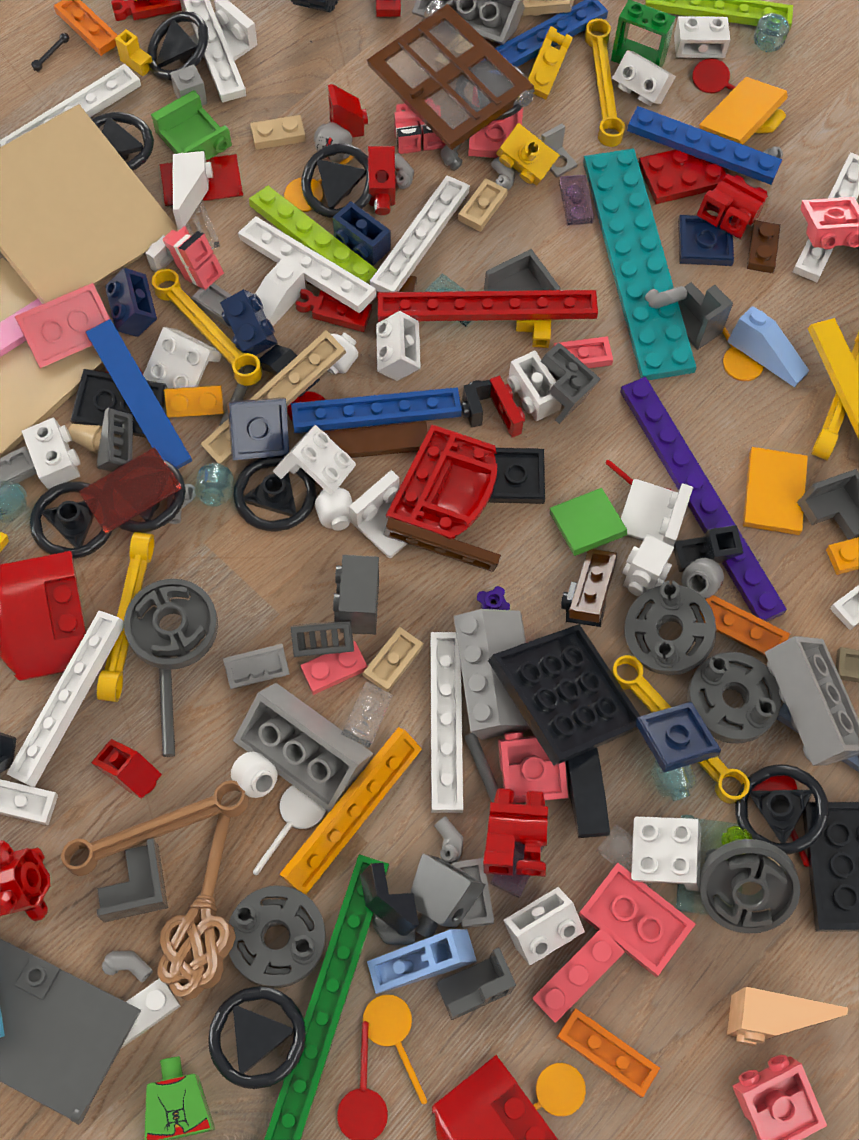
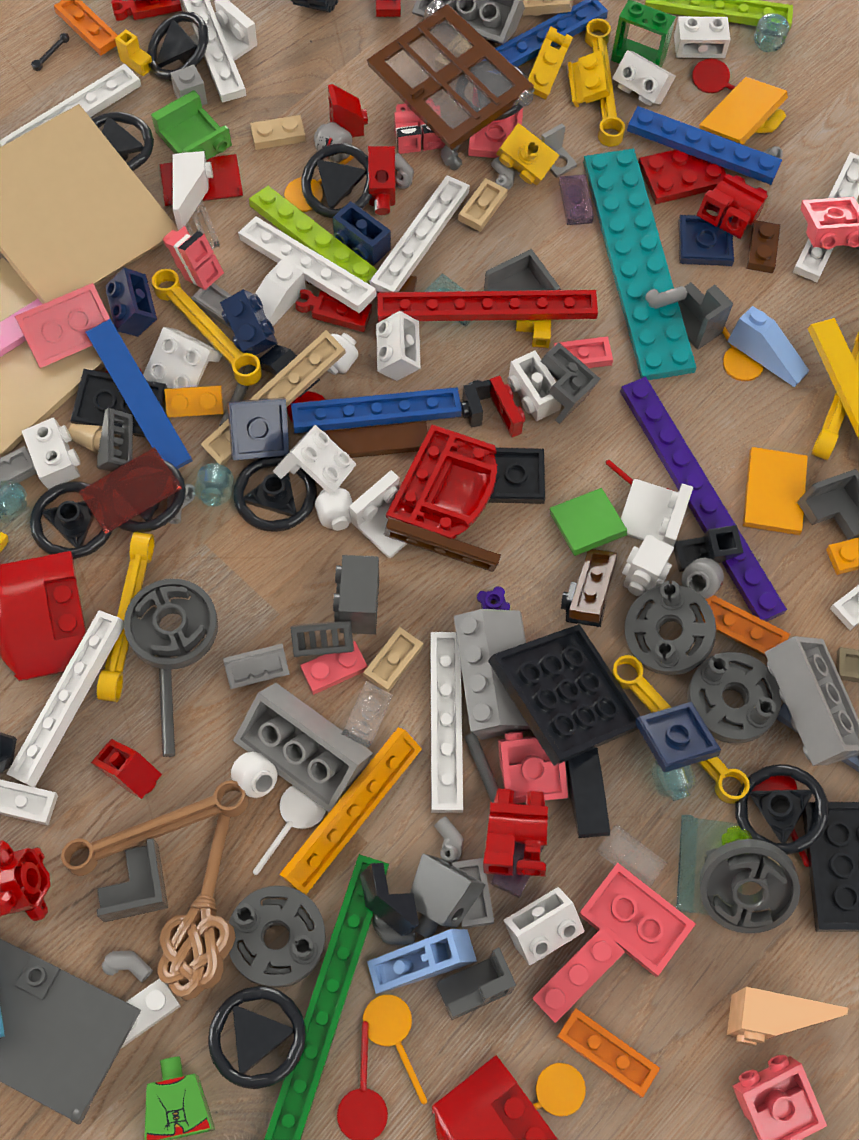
(159, 255): white plate -> none
(588, 78): none -> yellow plate
(667, 851): white bracket -> none

